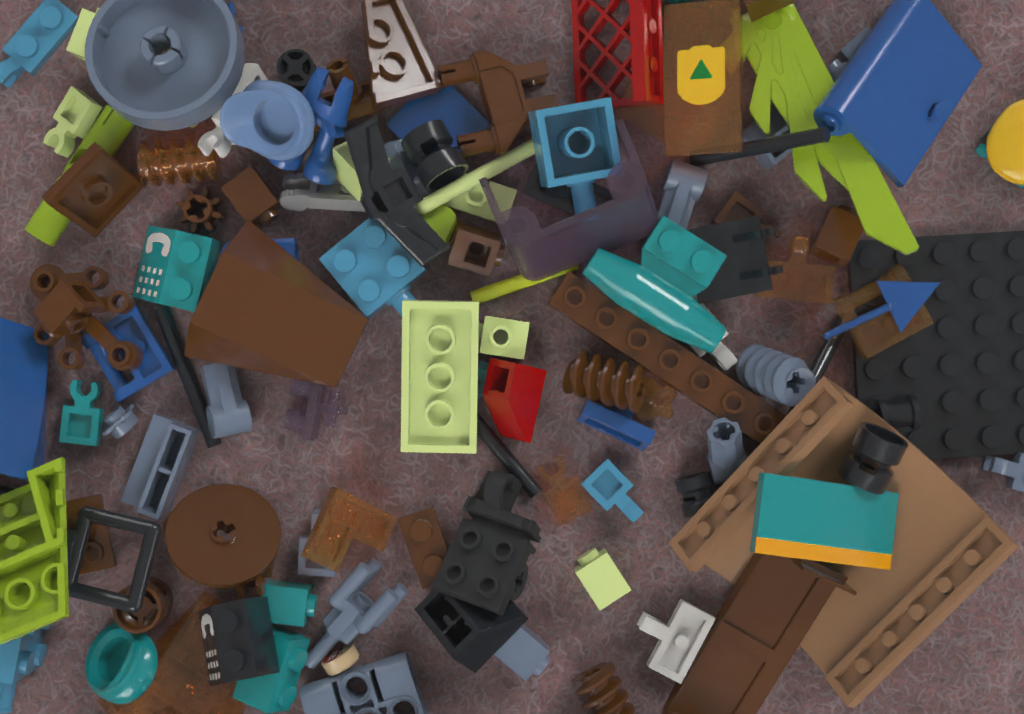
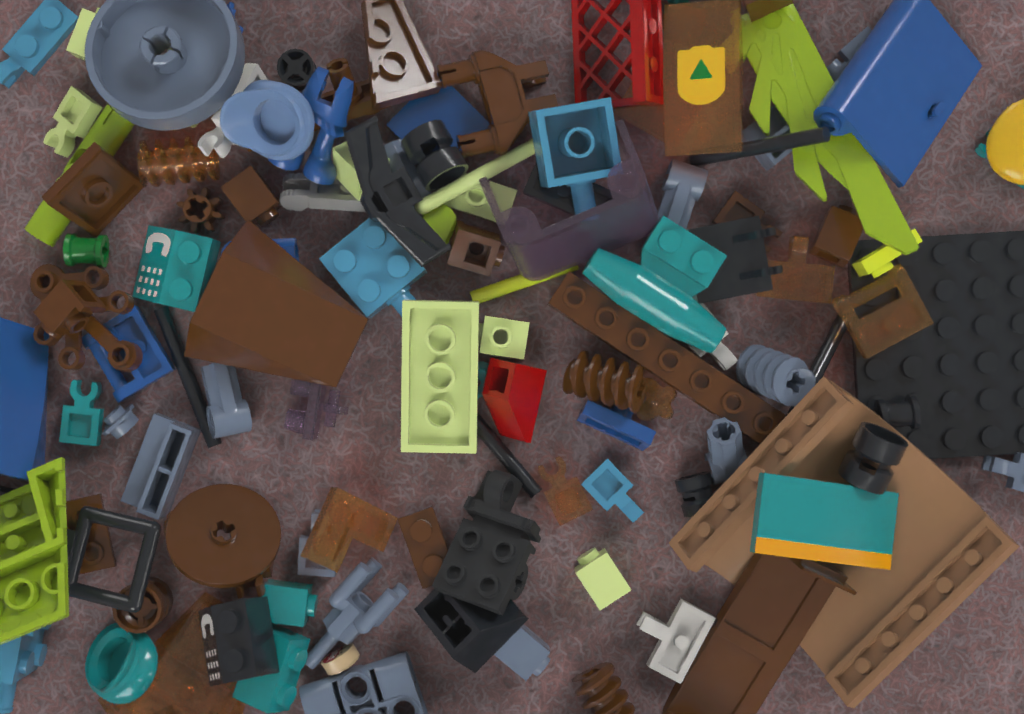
(86, 250): none -> green bush
(879, 260): none -> neon yellow plate
(901, 299): blue piece -> none

